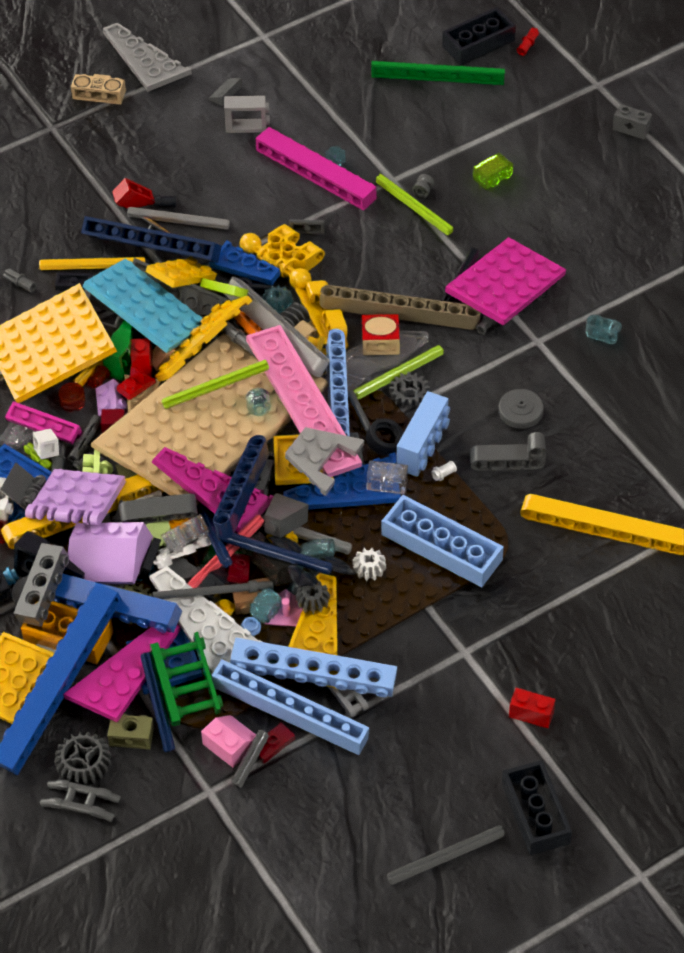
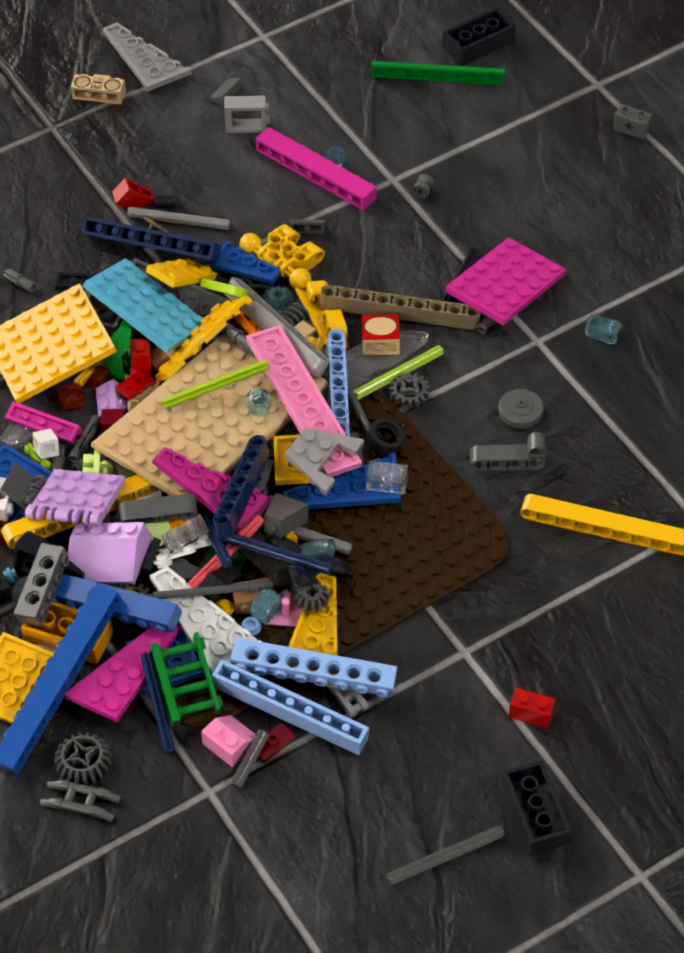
(85, 263): yellow axle -> none
(139, 738): olive brick -> none
(239, 570): dark red plate -> none
(369, 564): white gear -> none
(414, 204): lime axle -> none
(423, 433): light blue brick -> none
(439, 473): white pin -> none
(442, 540): light blue brick -> none
(493, 171): clear neon green brick -> none
(527, 41): red axle -> none

